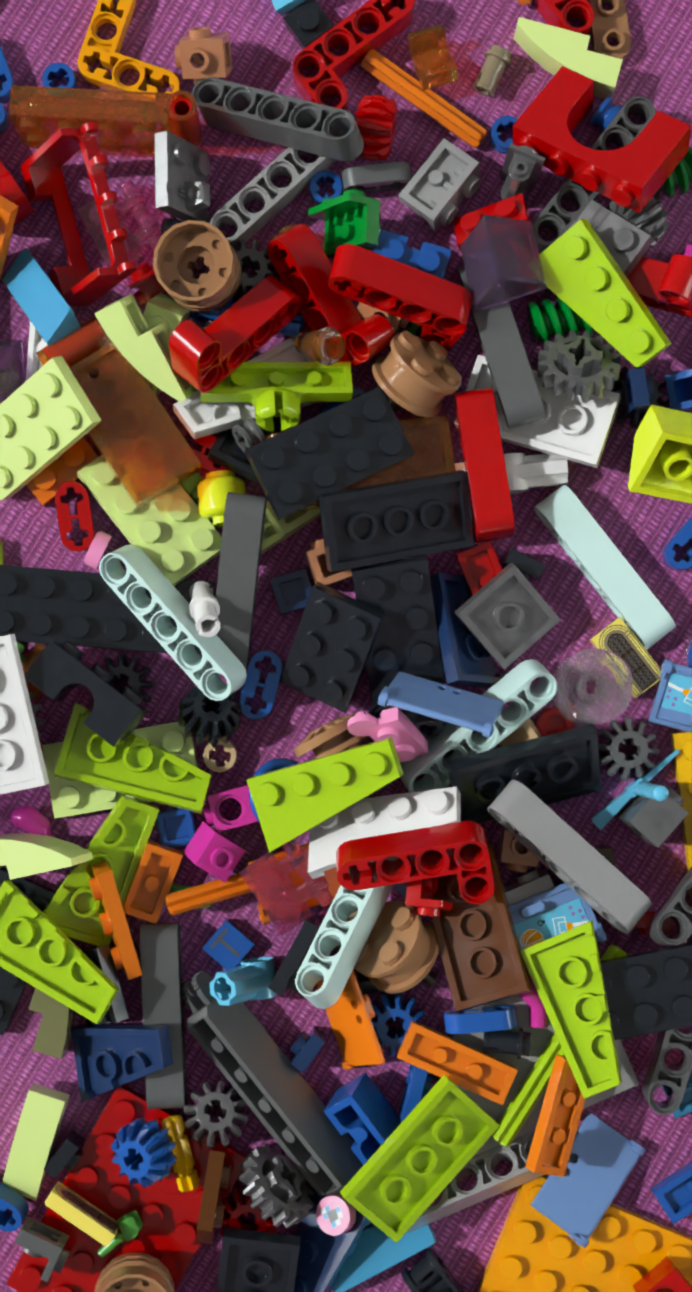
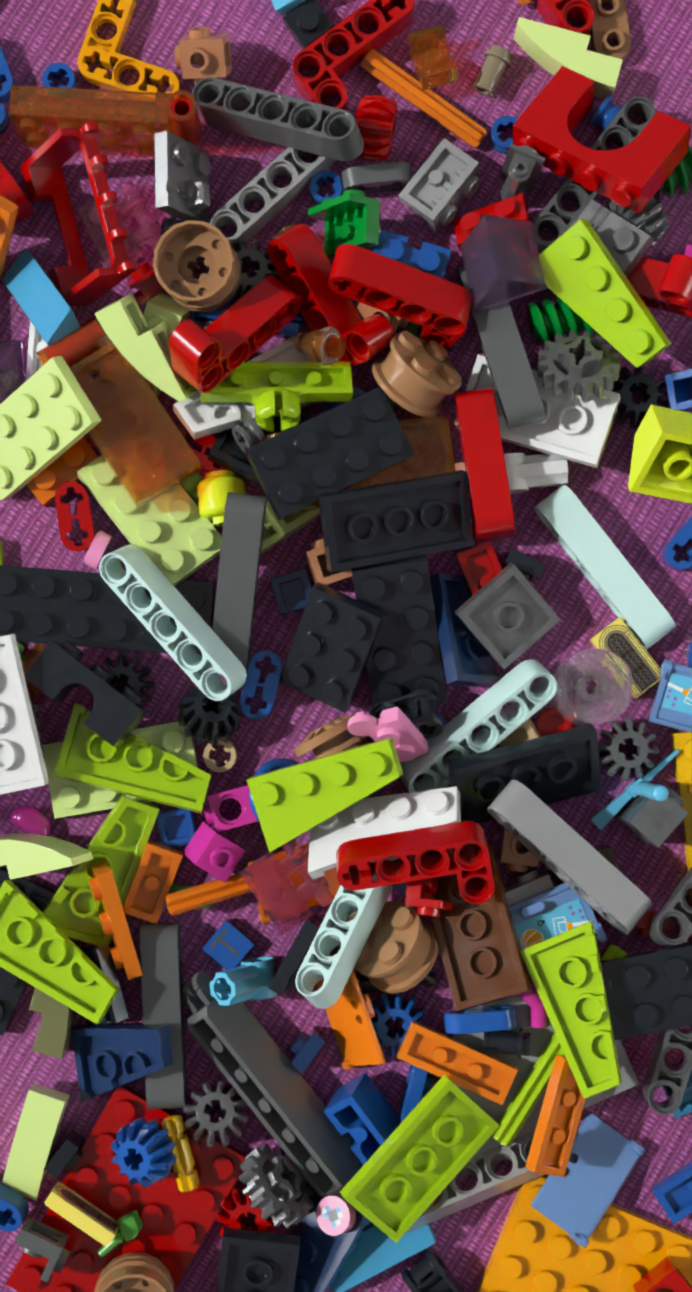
(204, 609): white pin -> none
(211, 1211): reddish brown wing -> none
(442, 702): medium blue door -> none
(638, 390): dark blue plate -> none

